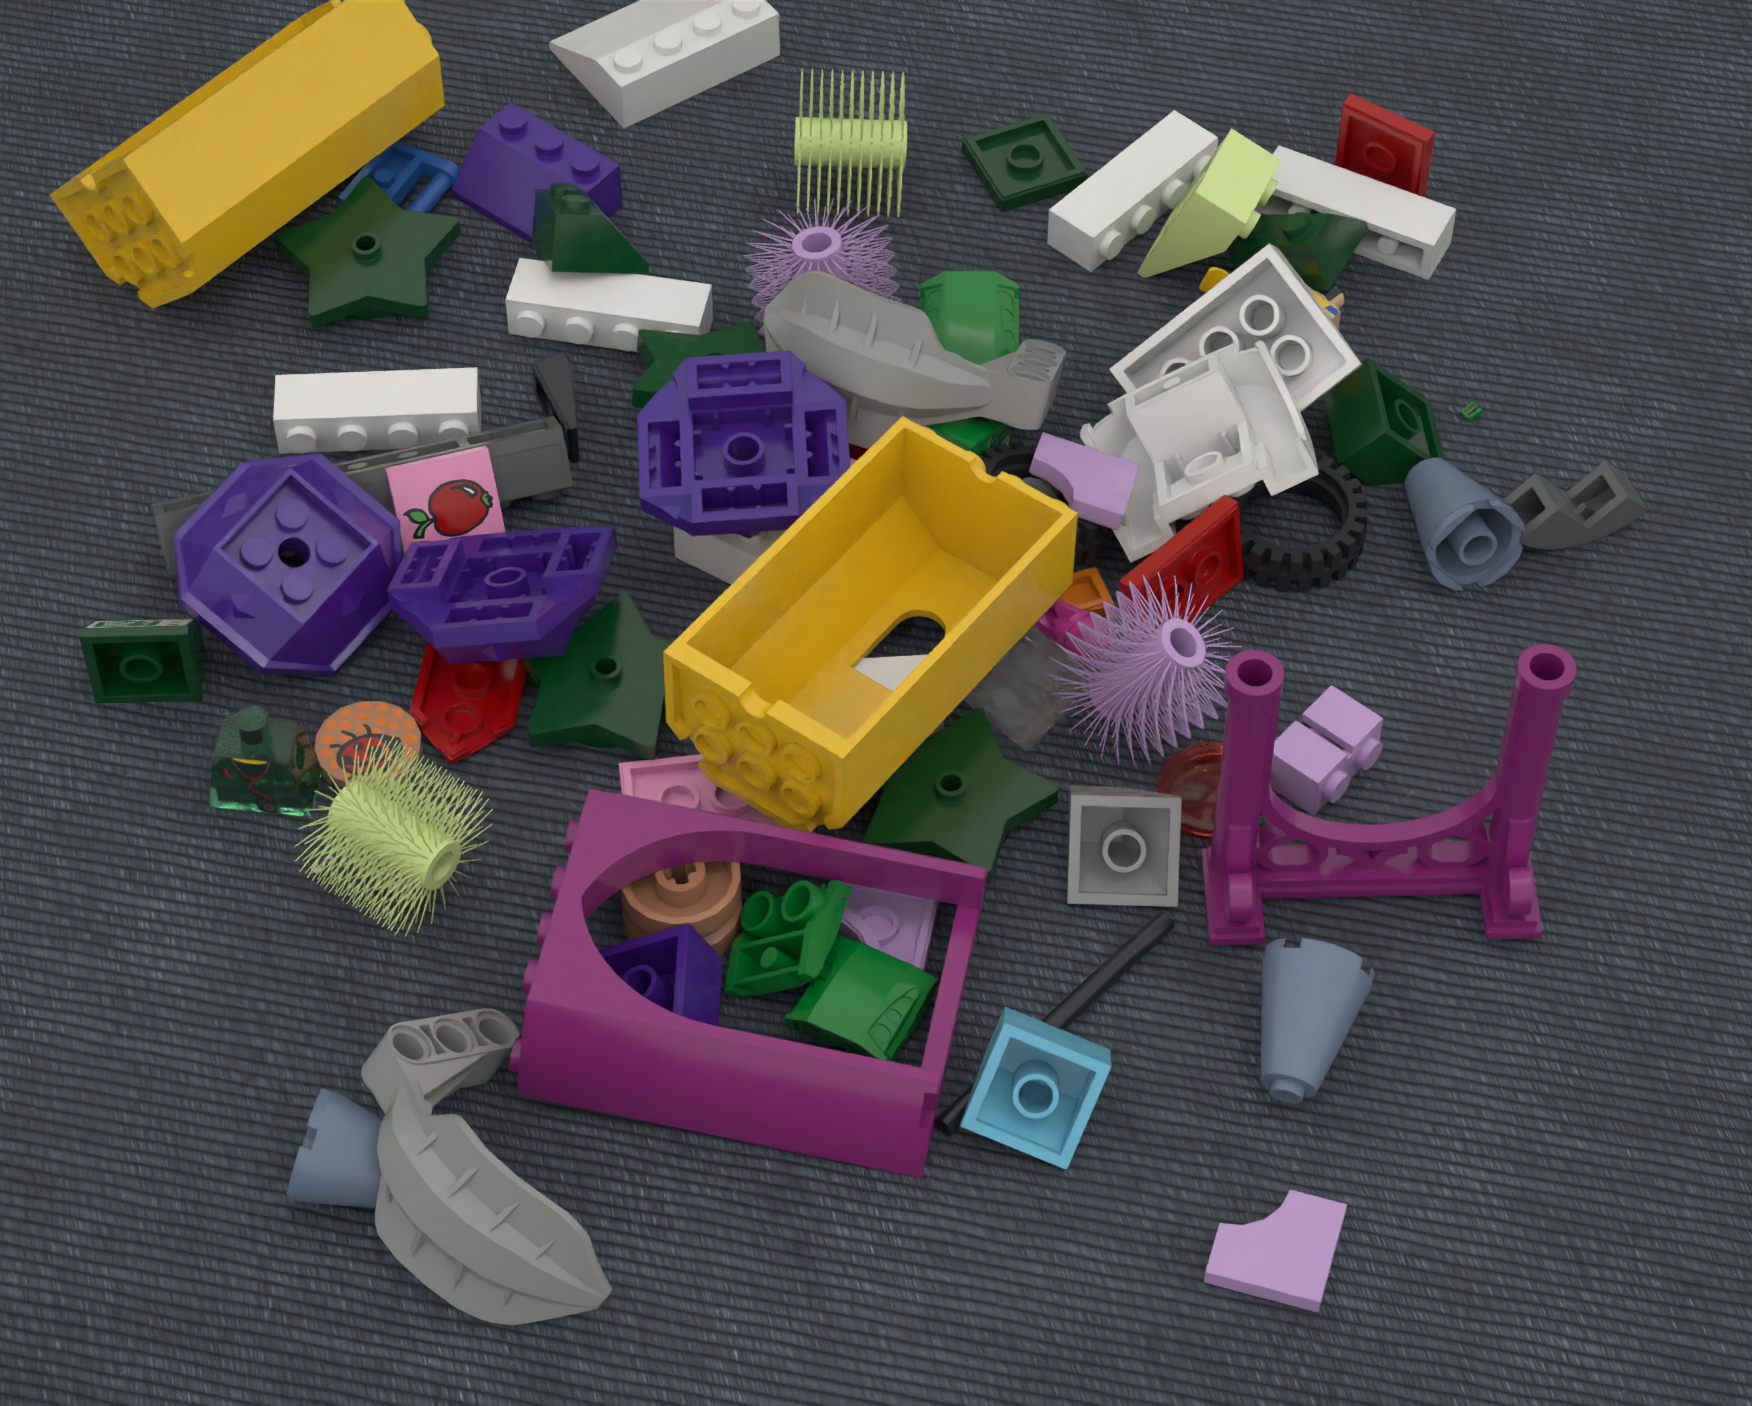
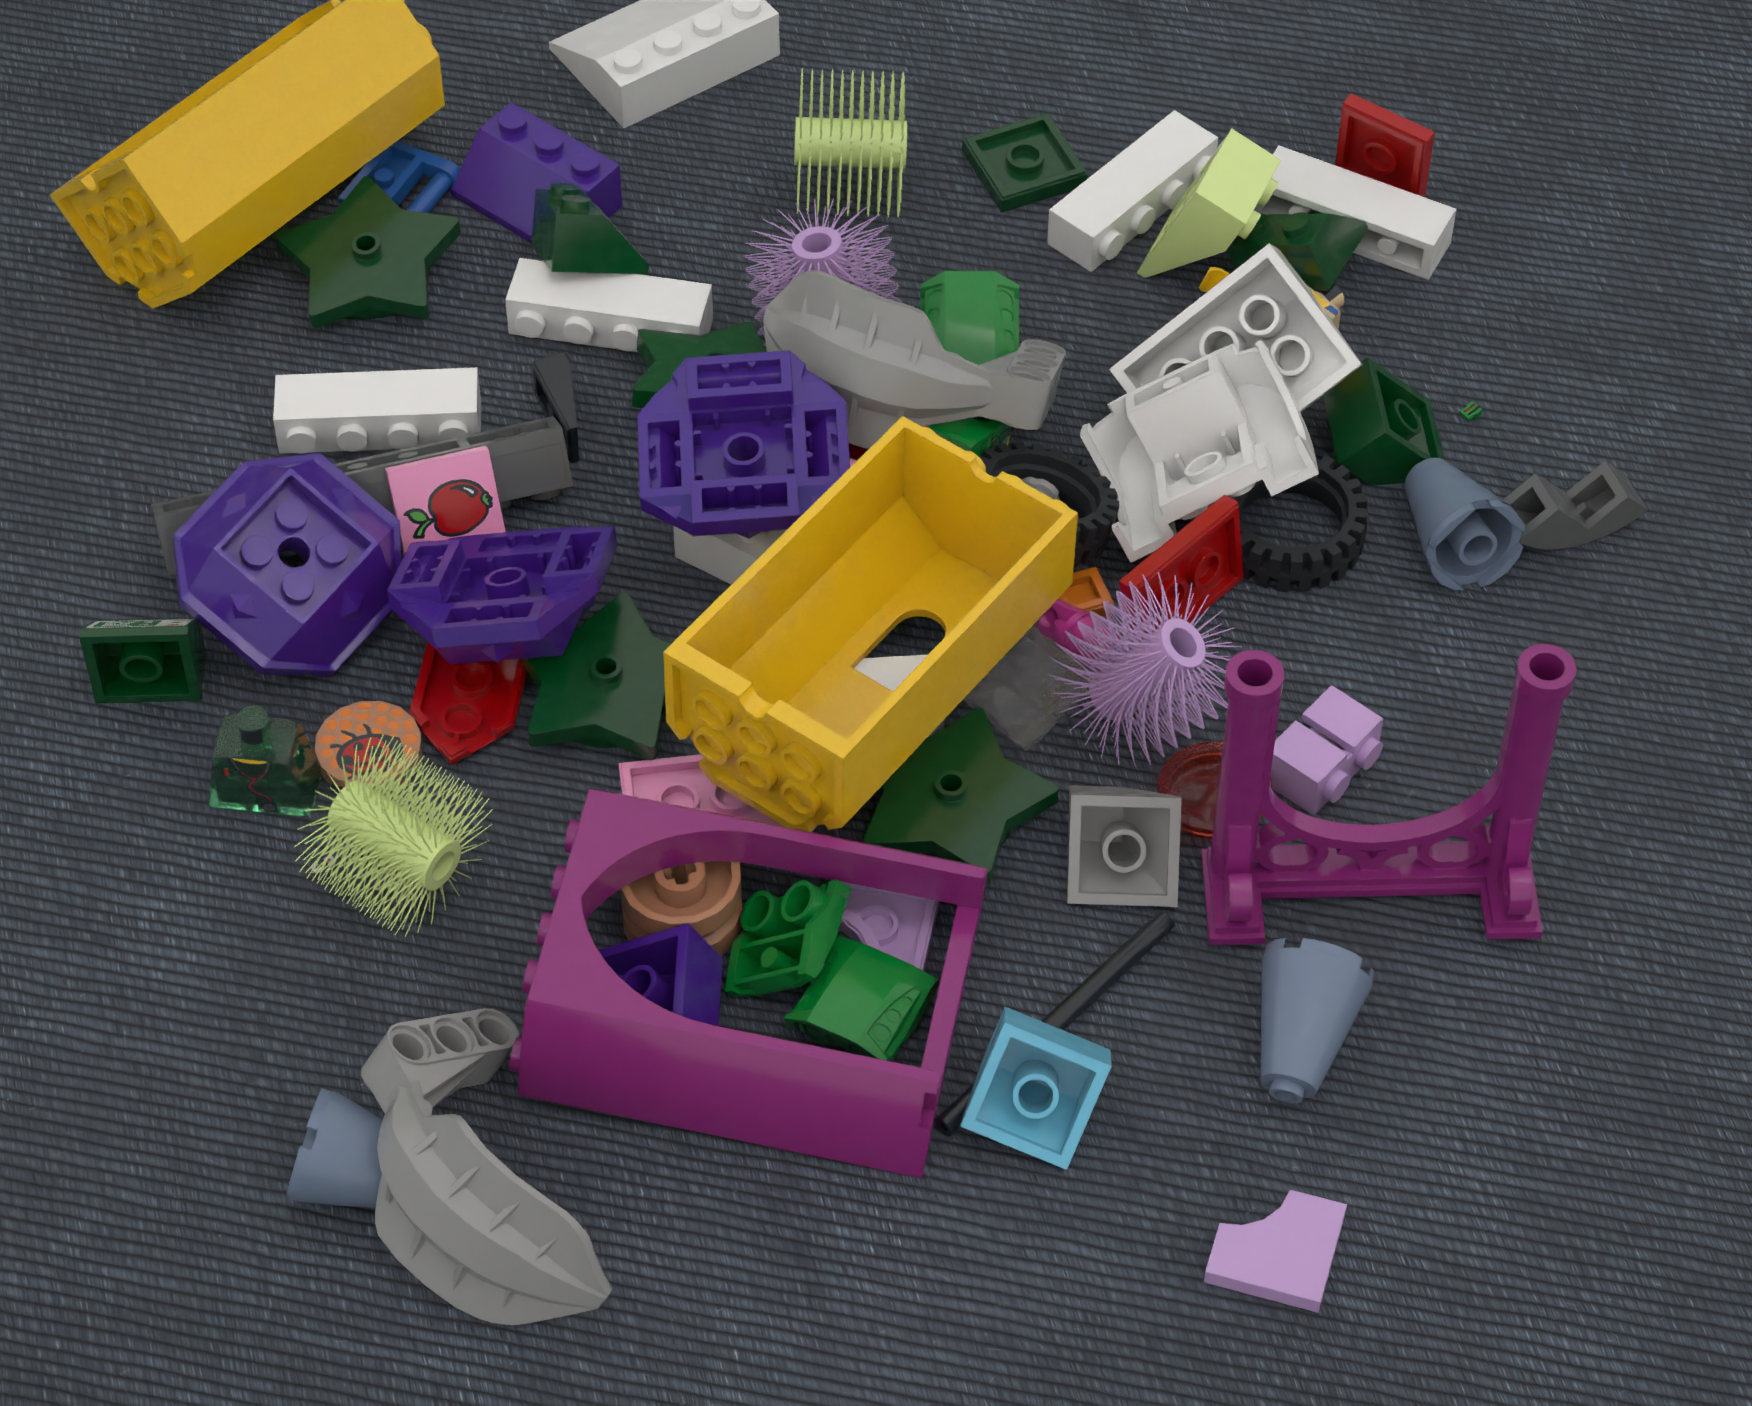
(1089, 479): lavender tile -> none

